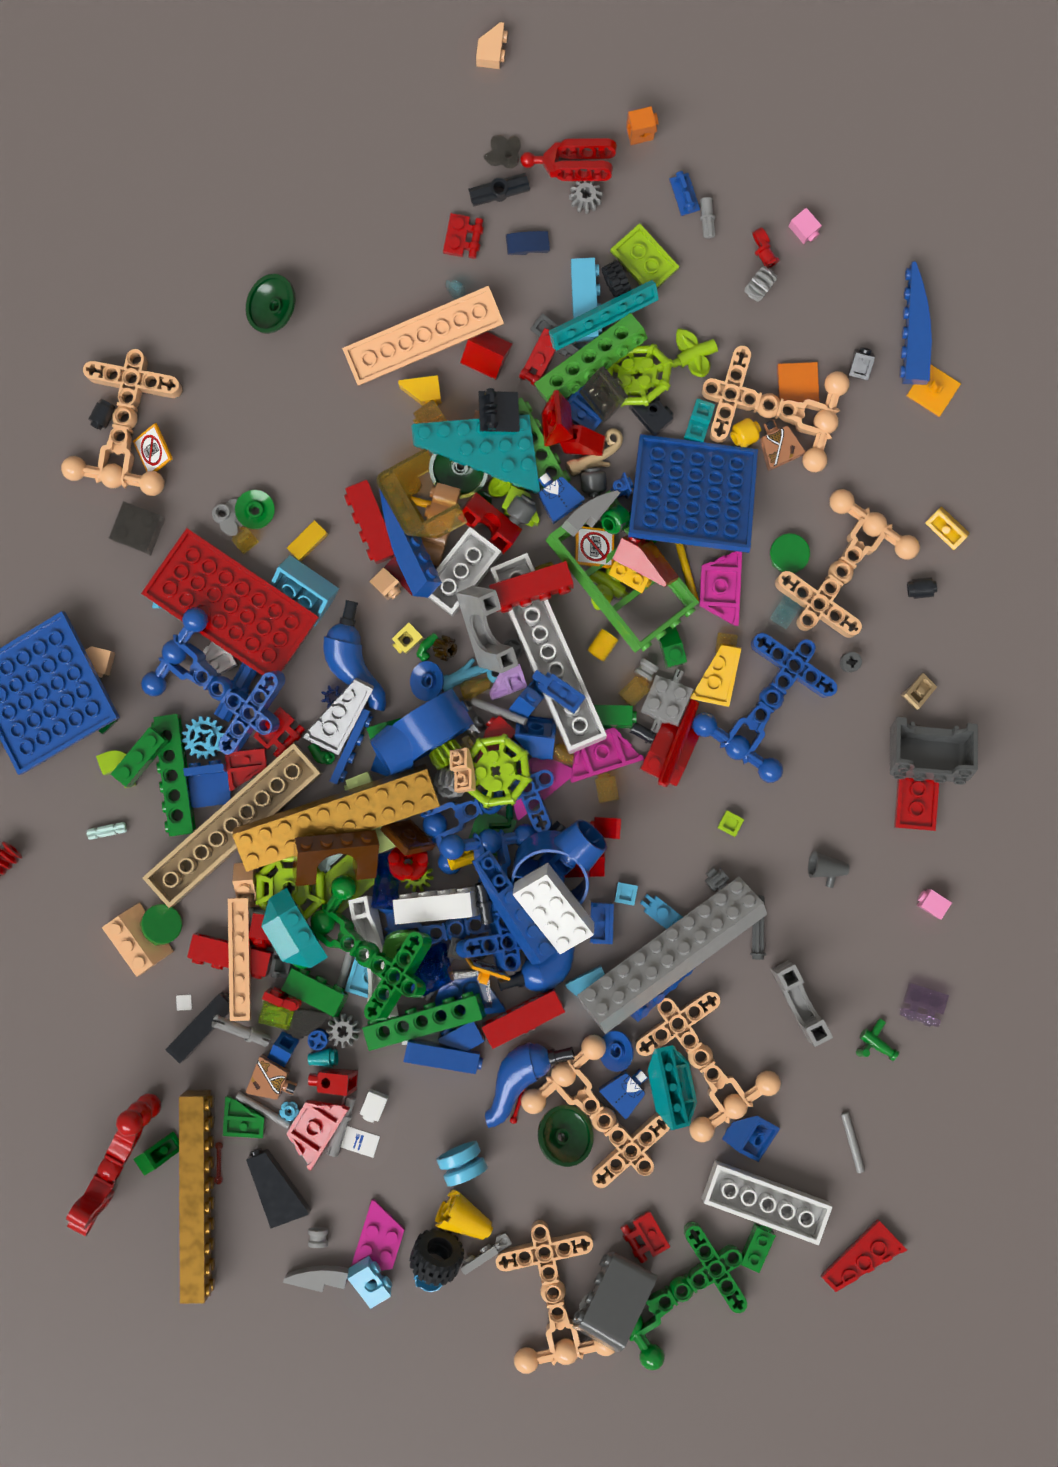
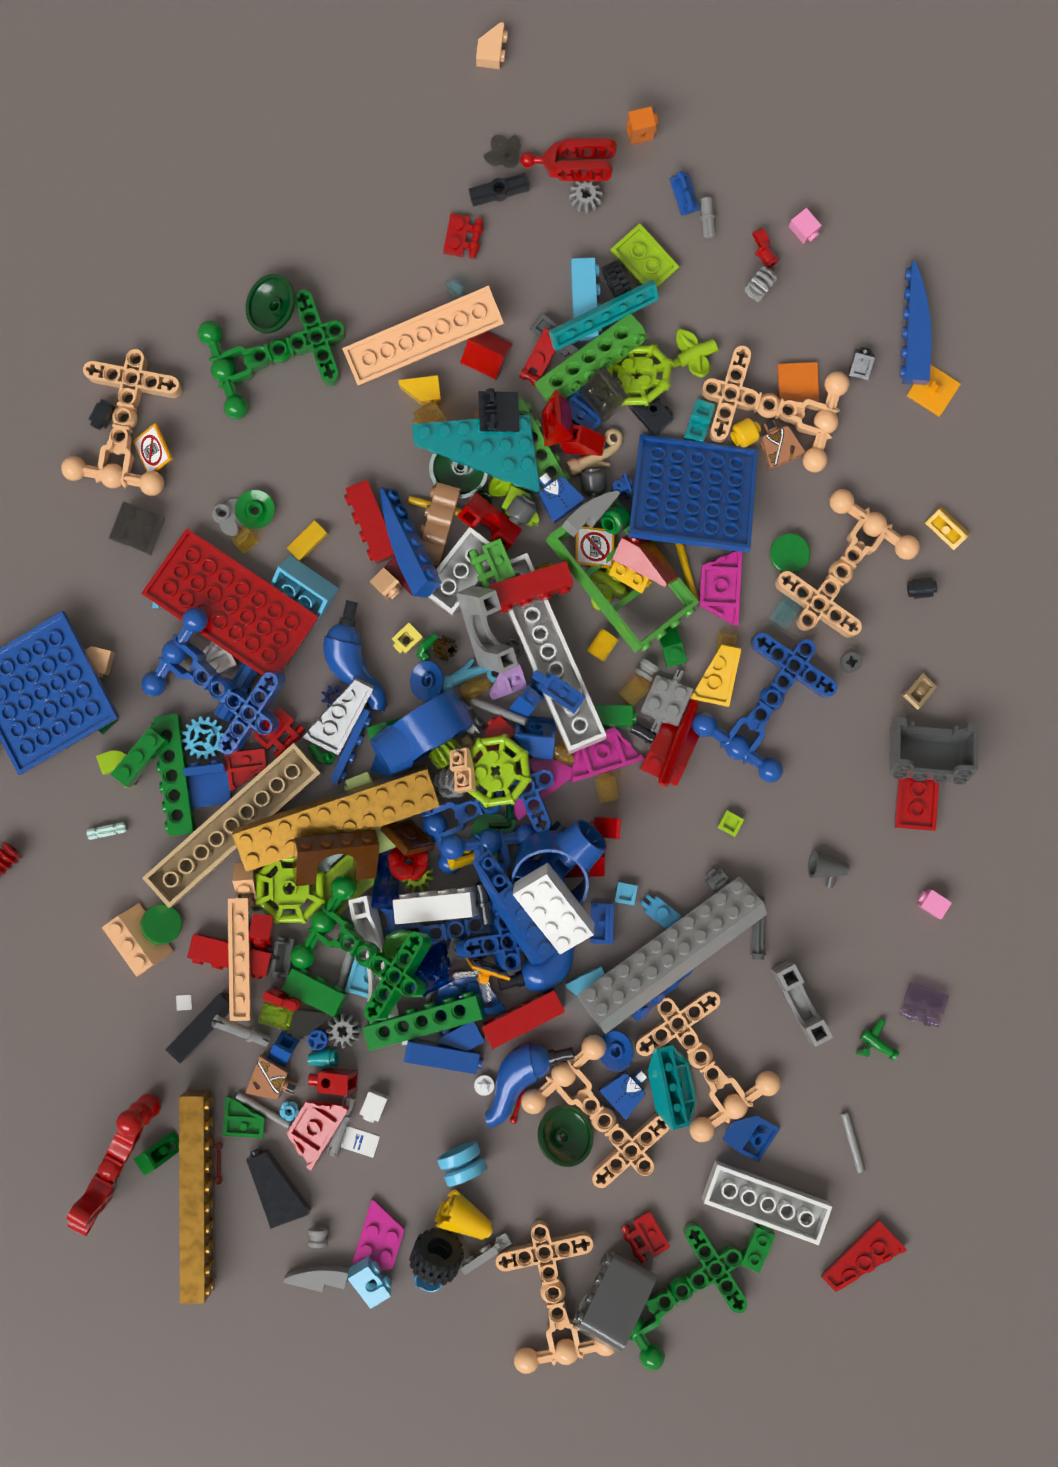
(224, 370): none -> green piece
(291, 932): teal wedge -> none
(402, 482): clear yellow windscreen -> none
(484, 1085): none -> white tile
(498, 562): none -> bright green plate
(527, 242): dark blue slope -> none

